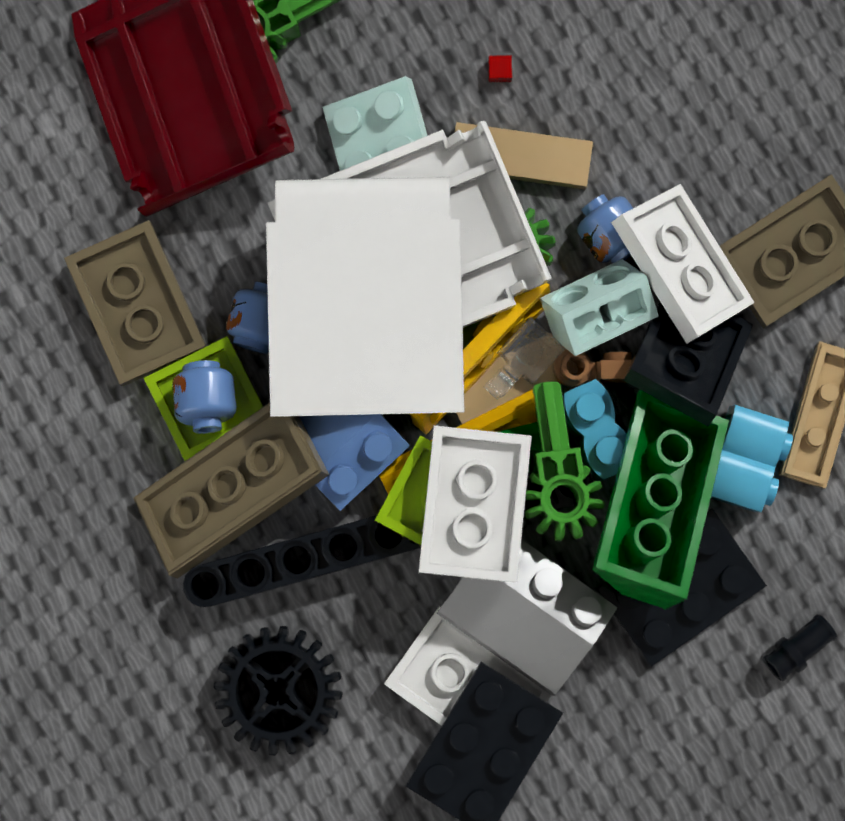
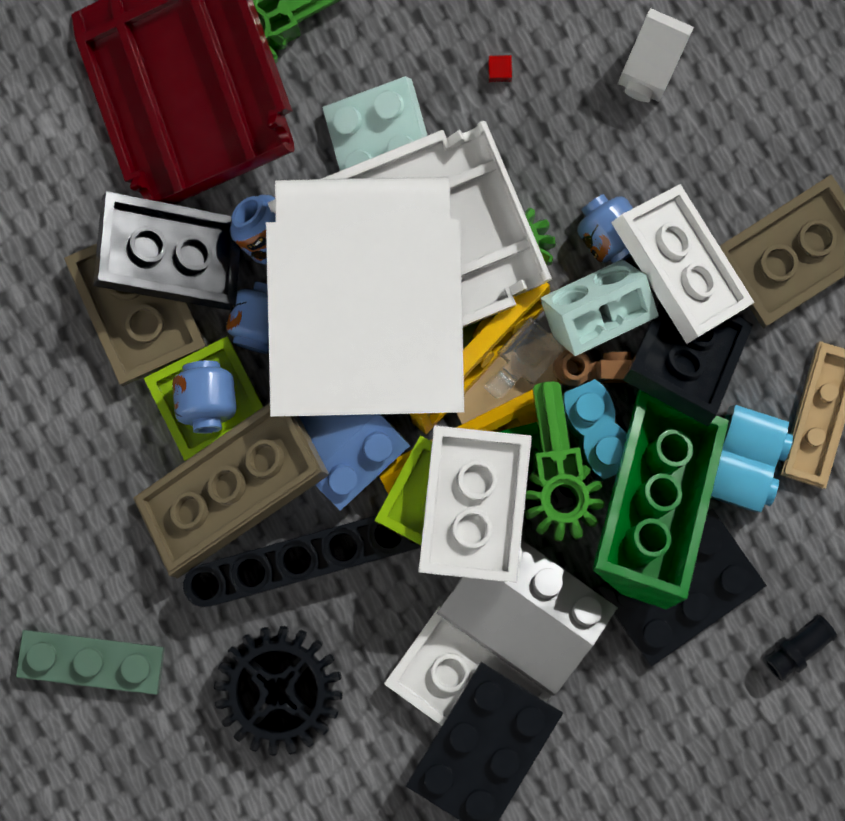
(90, 662): none -> sand green plate
(166, 251): none -> plate
(249, 226): none -> medium blue head
(541, 156): tan tile -> none
(654, 56): none -> white slope

